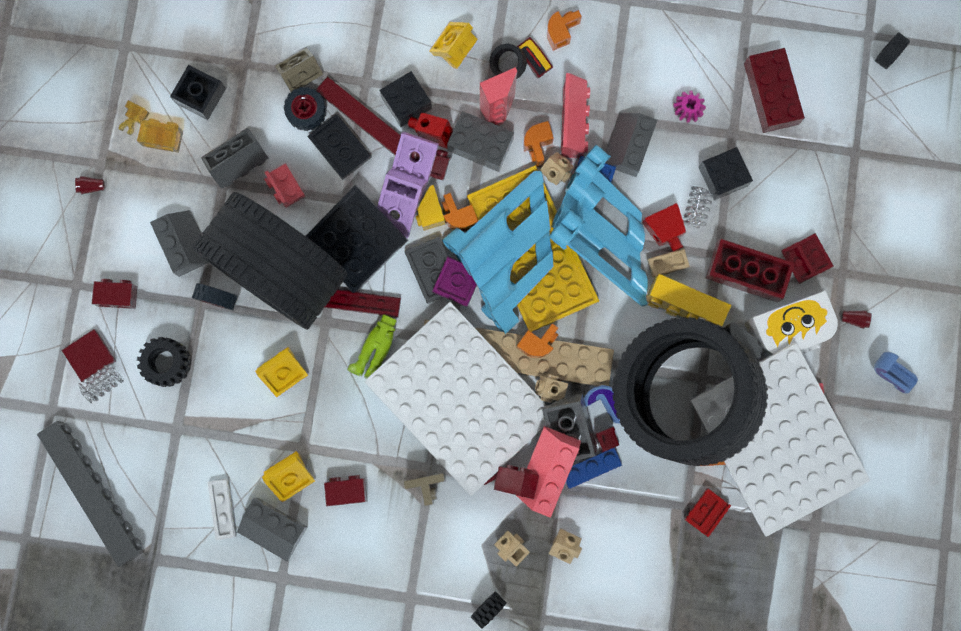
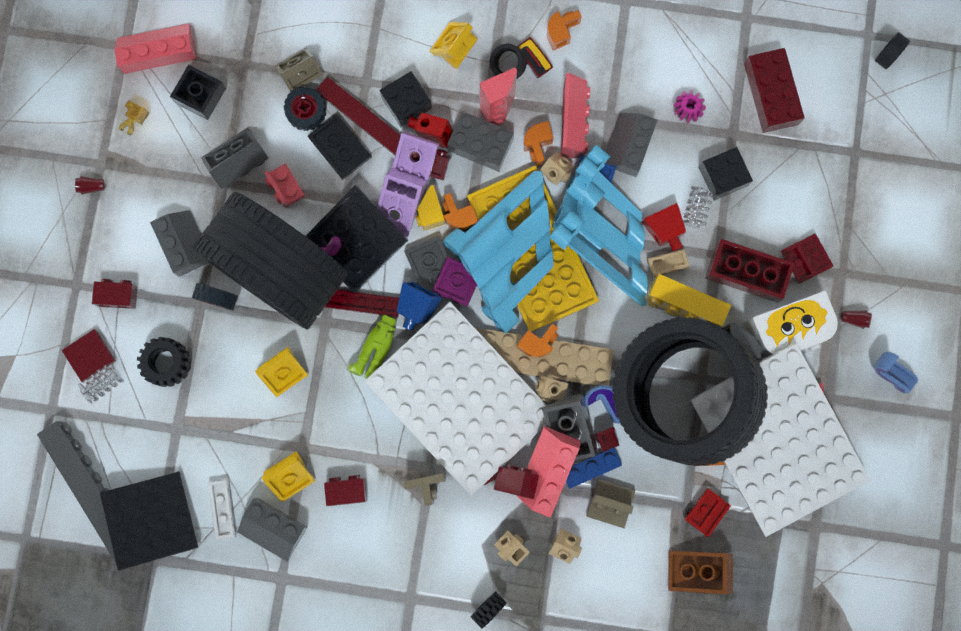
(148, 520): none -> black plate
(155, 49): none -> coral slope
(160, 135): clear yellow brick -> none
(333, 246): none -> magenta arm
(416, 304): none -> blue torso
(611, 503): none -> dark tan bracket
(700, 572): none -> dark orange slope

